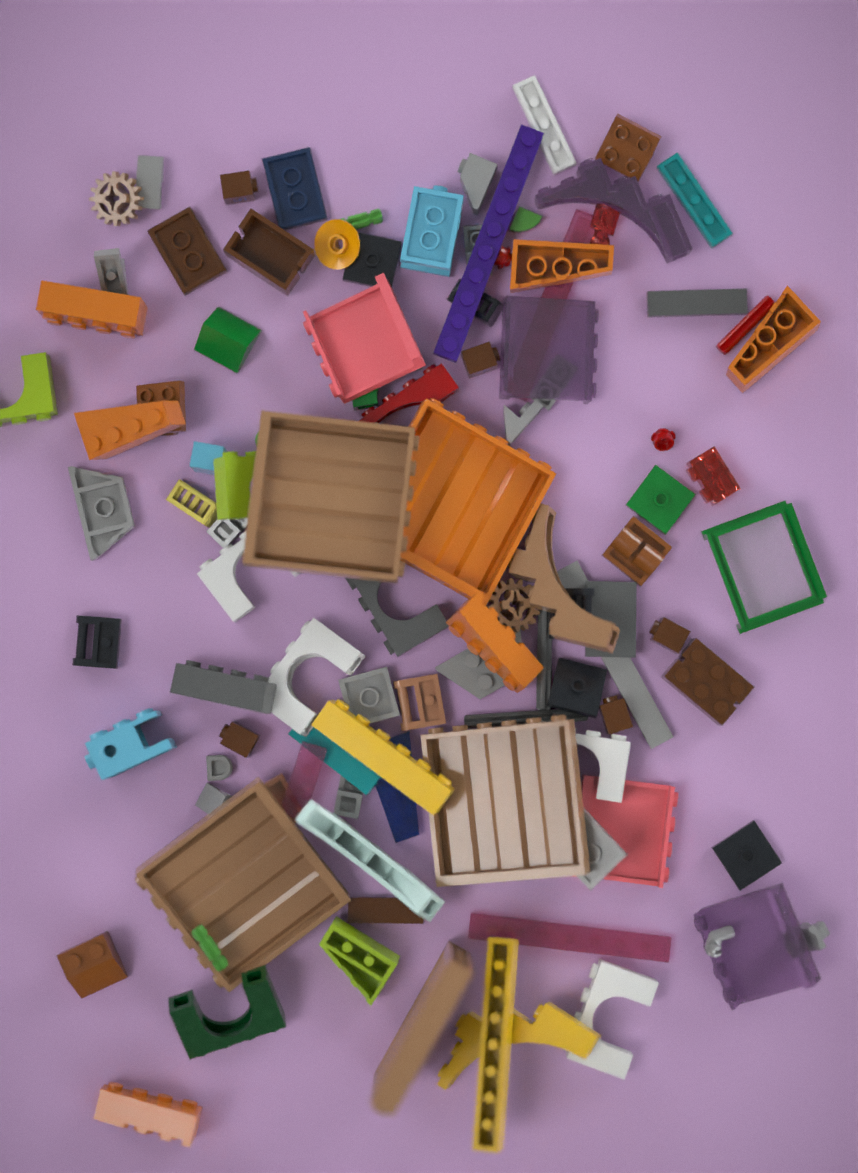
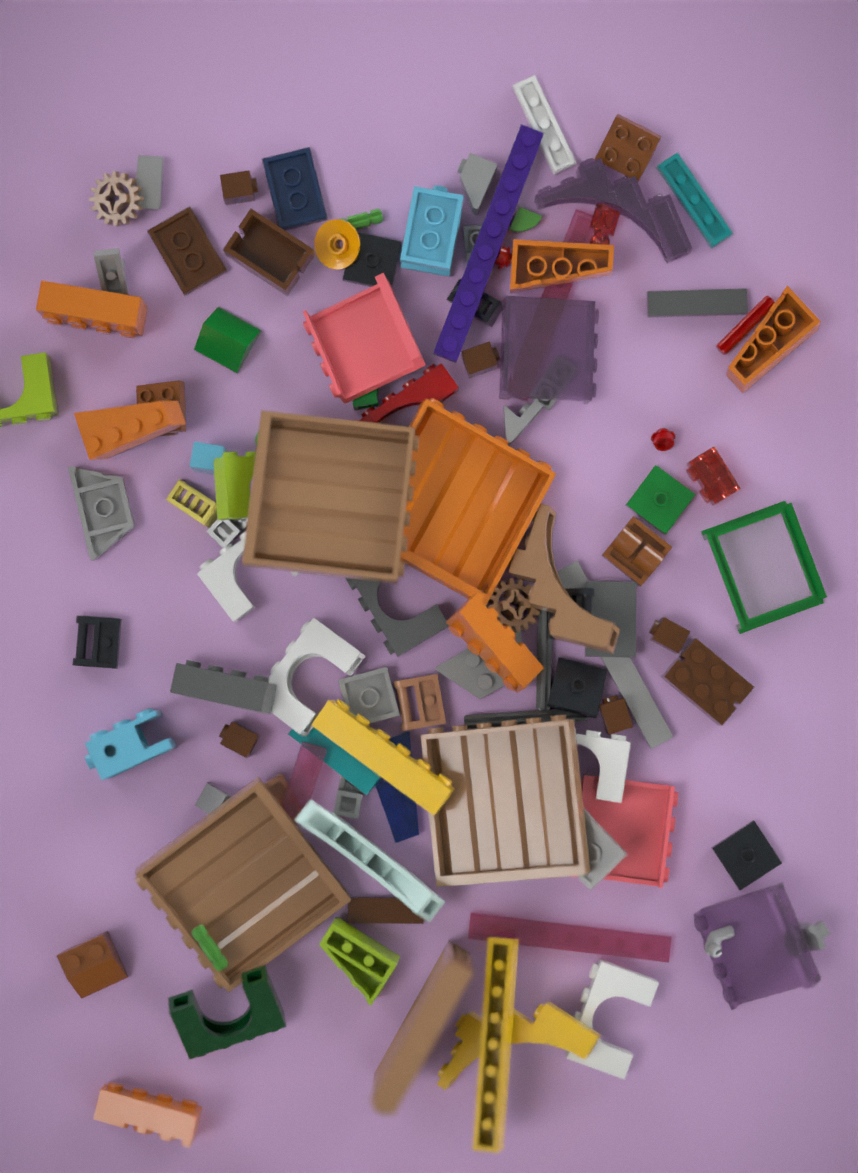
(218, 767): light grey tile -> none

